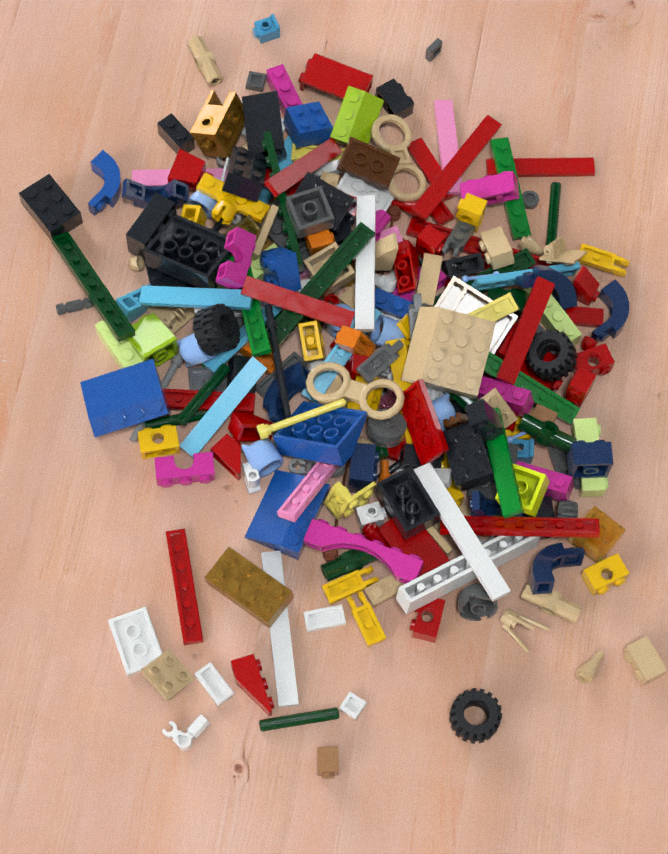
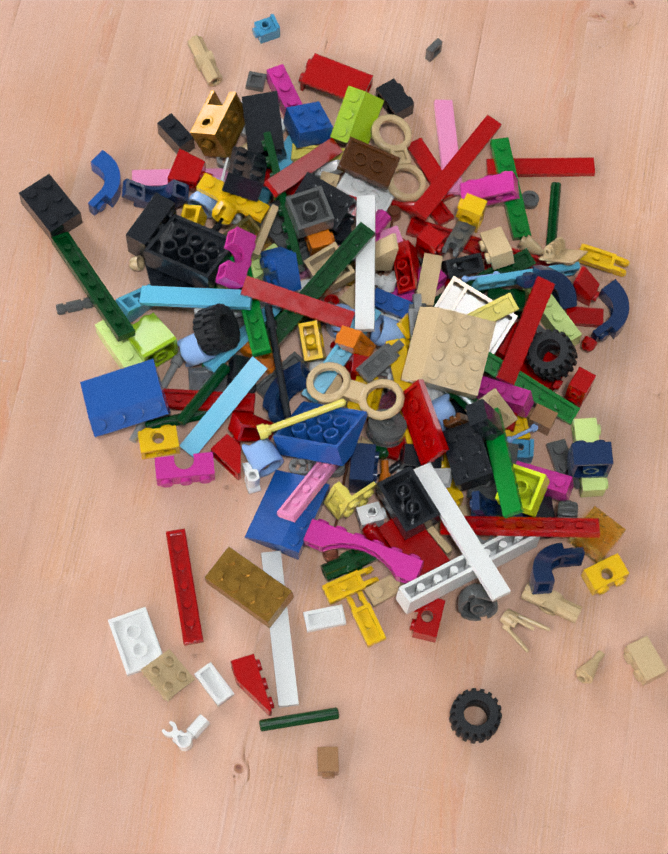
(173, 317): tan hinge -> none
(352, 705): white tile -> none
(546, 433): dark green piece -> none
(600, 356): red brick -> none

